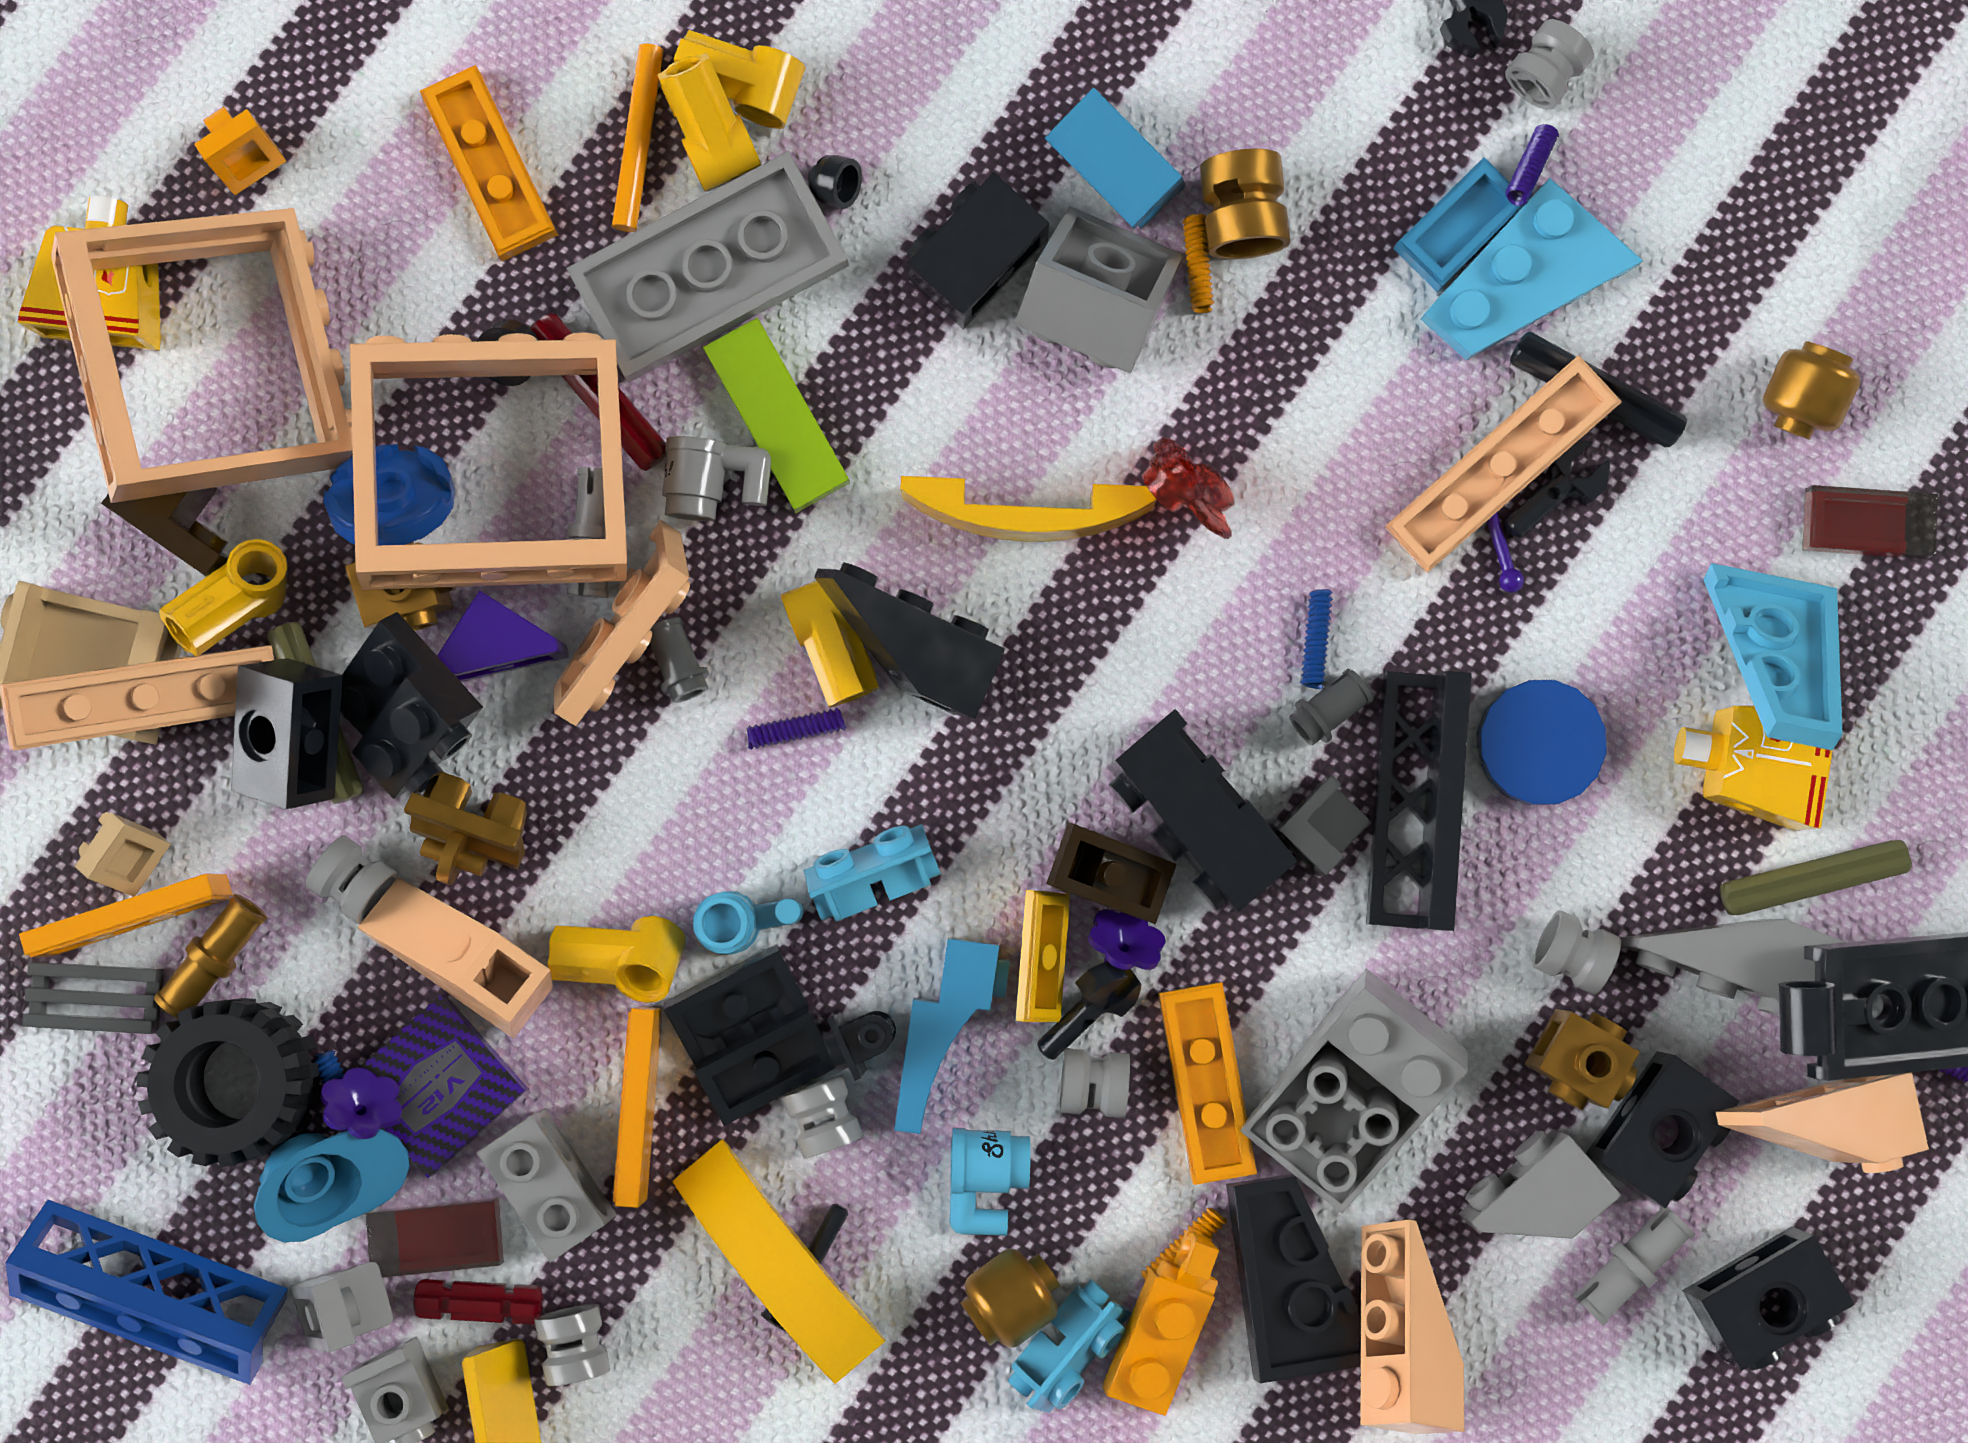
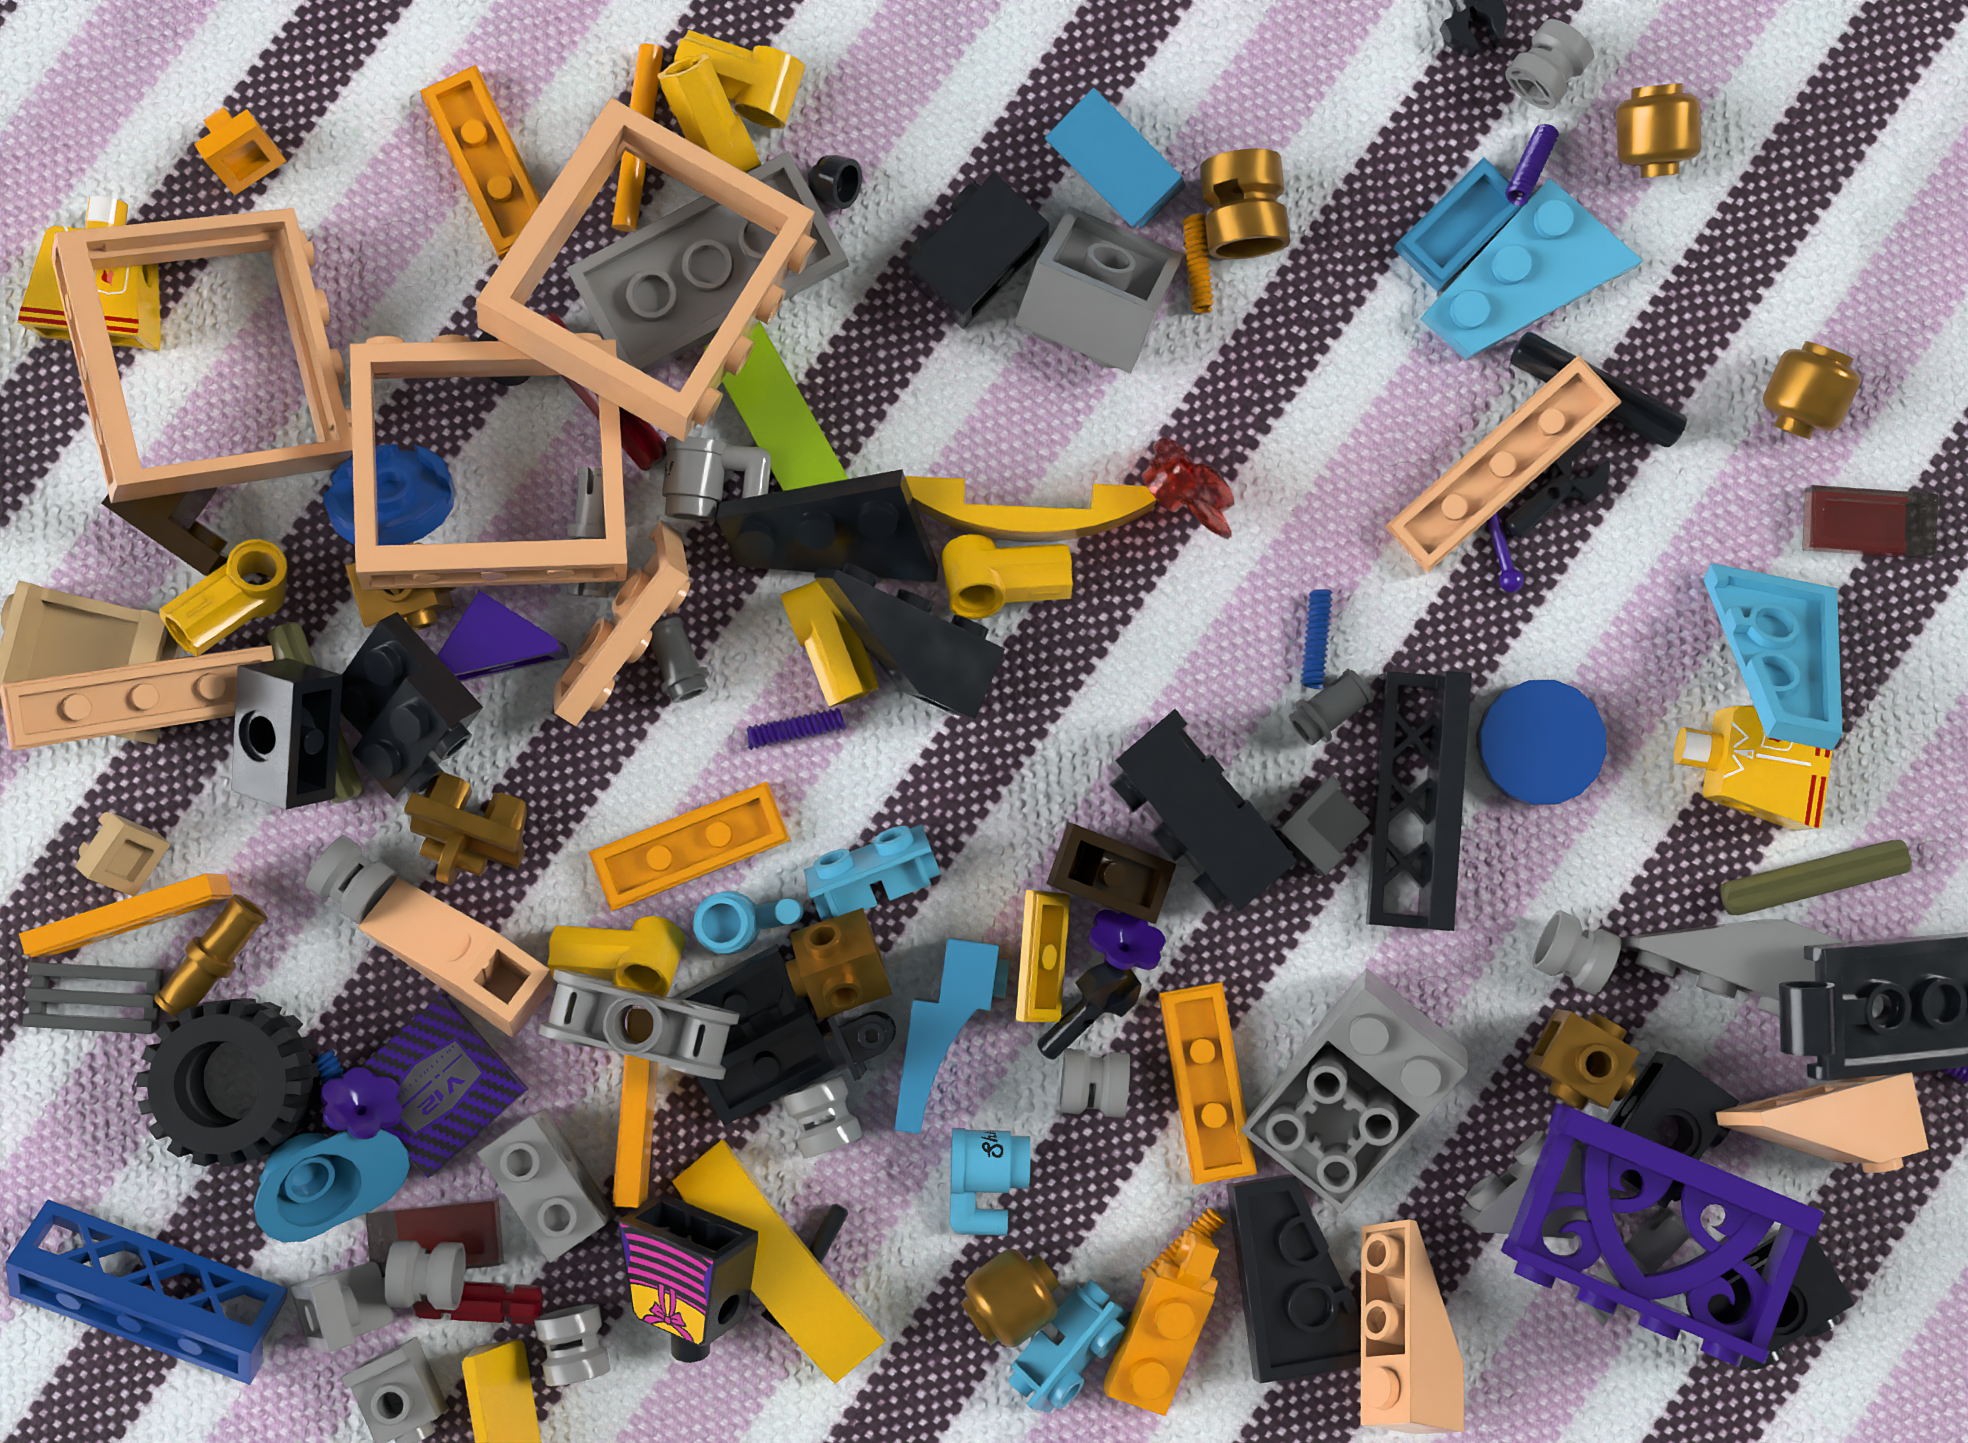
(418, 1273): none -> light grey wheel
(621, 130): none -> light nougat window
(684, 1032): none -> light grey piece
(687, 1272): none -> black torso
(689, 846): none -> light orange tile
(838, 964): none -> pearl gold brick
(850, 521): none -> black wing
(987, 577): none -> yellow piece
(1658, 129): none -> pearl gold head
(1748, 1217): none -> dark purple fence

